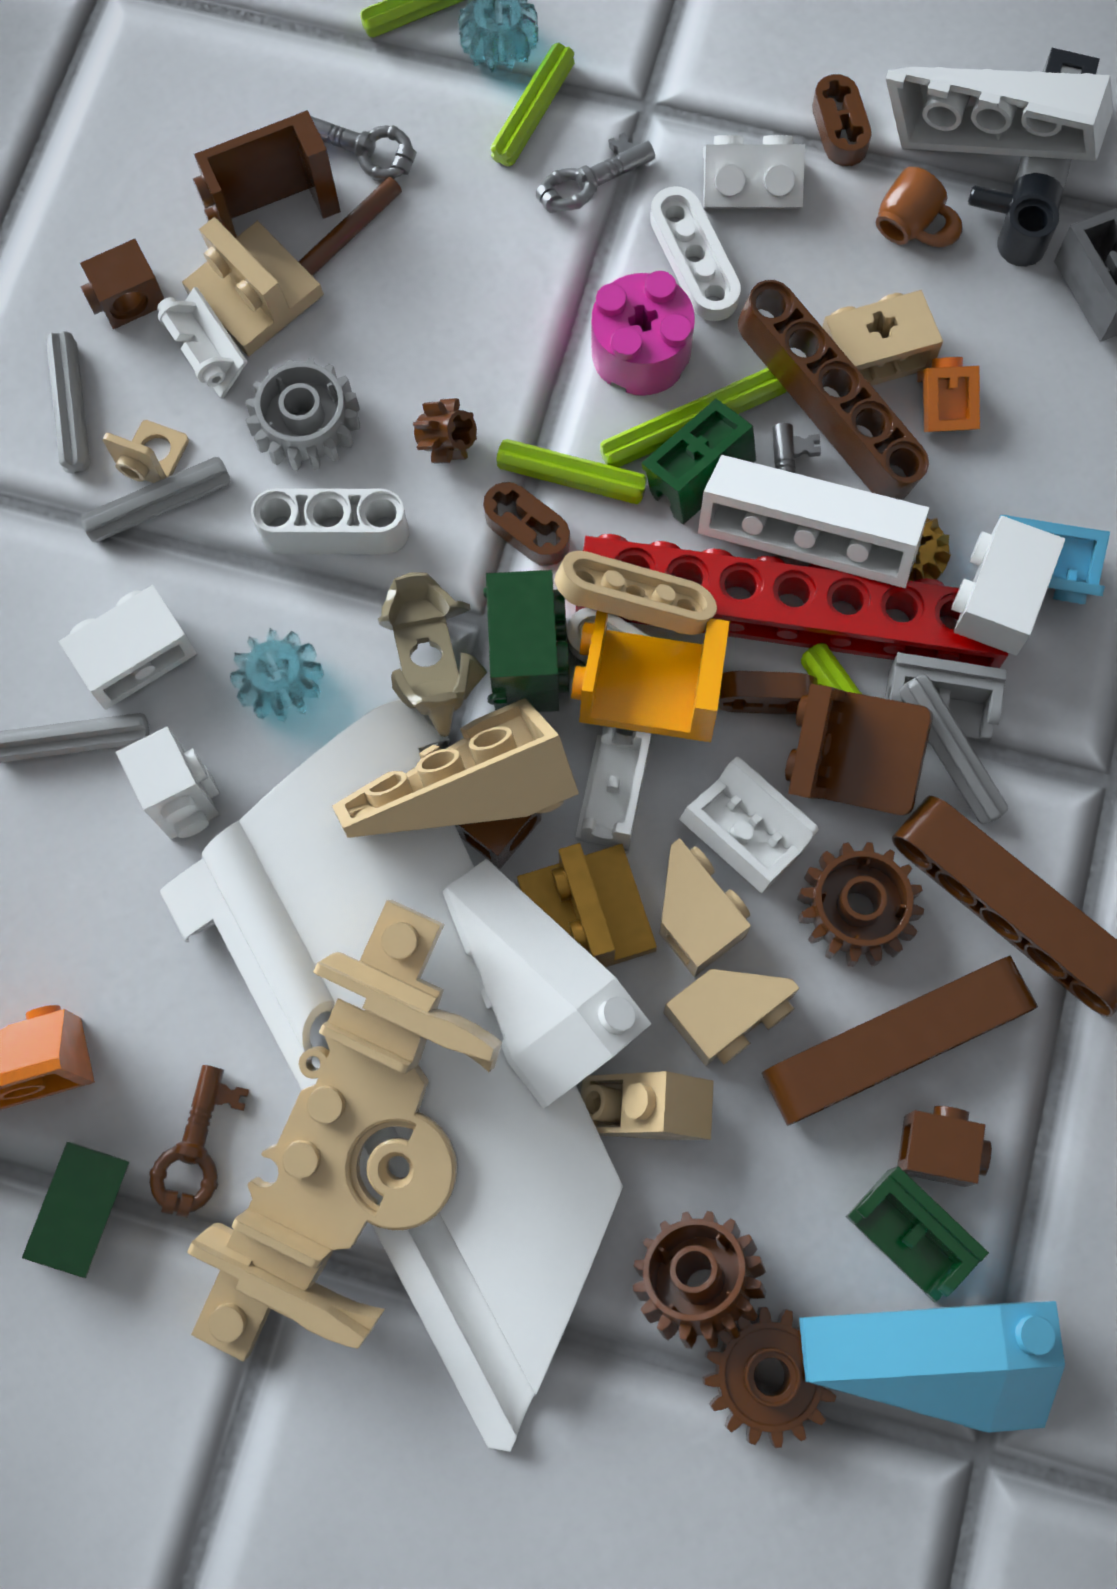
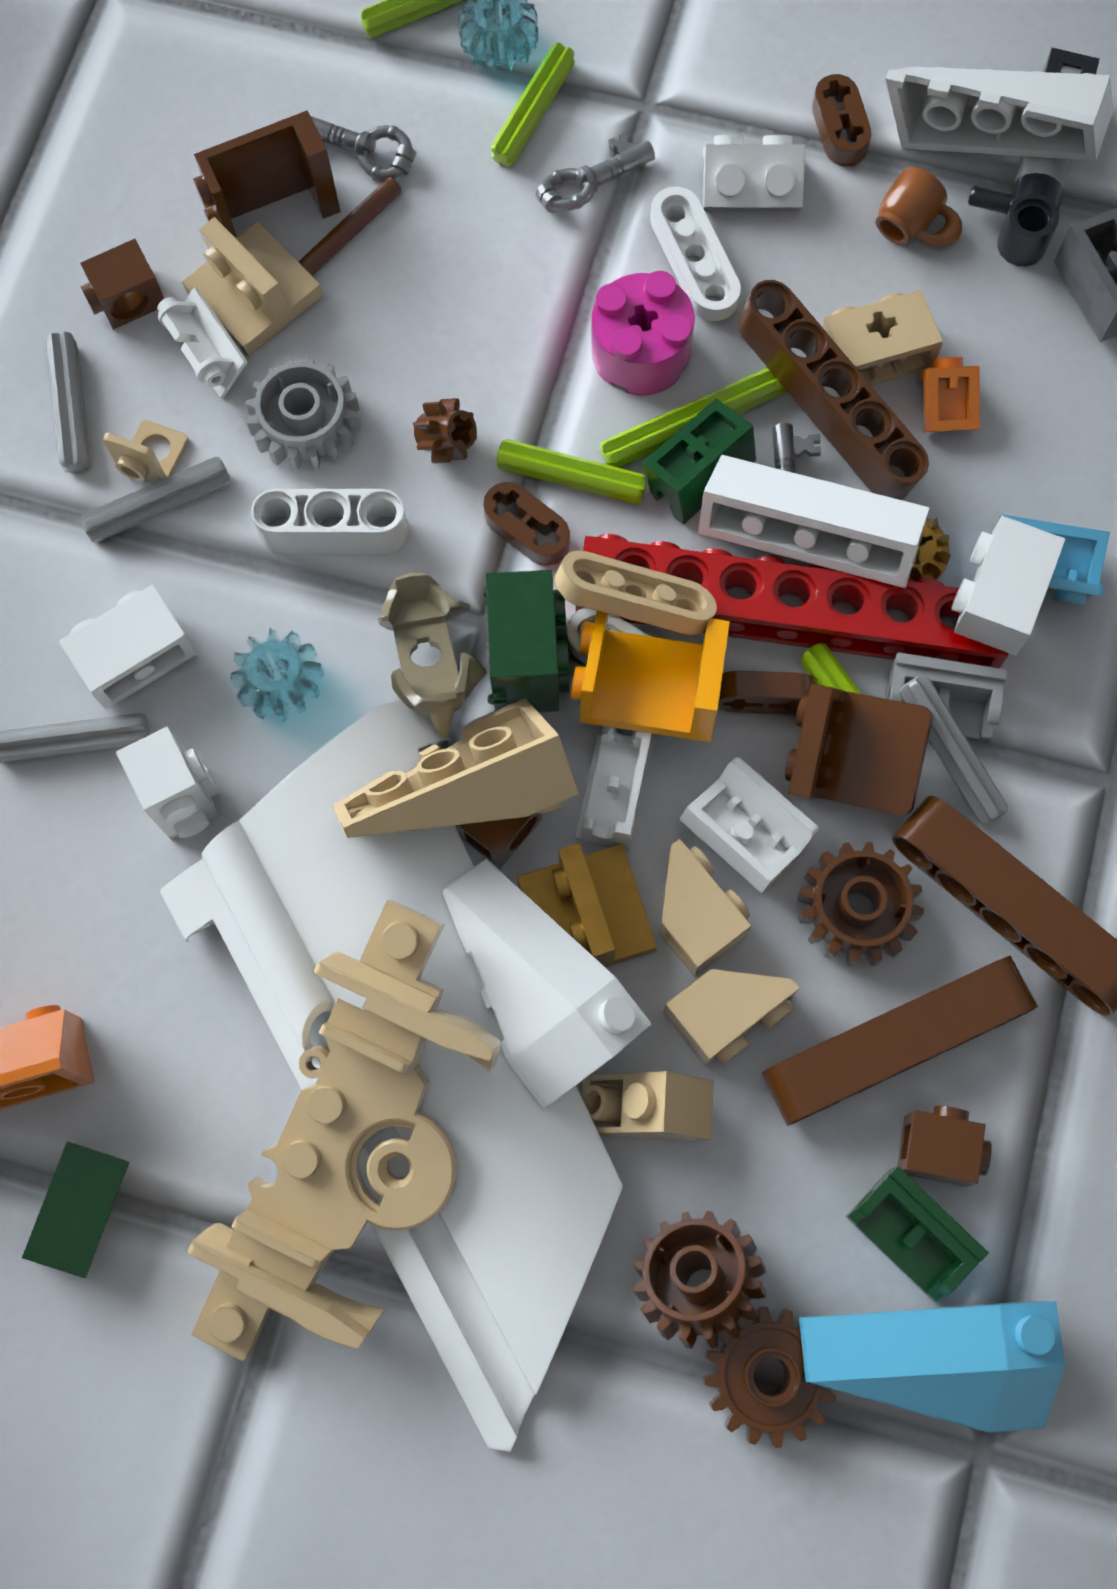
(191, 1149): reddish brown piece -> none

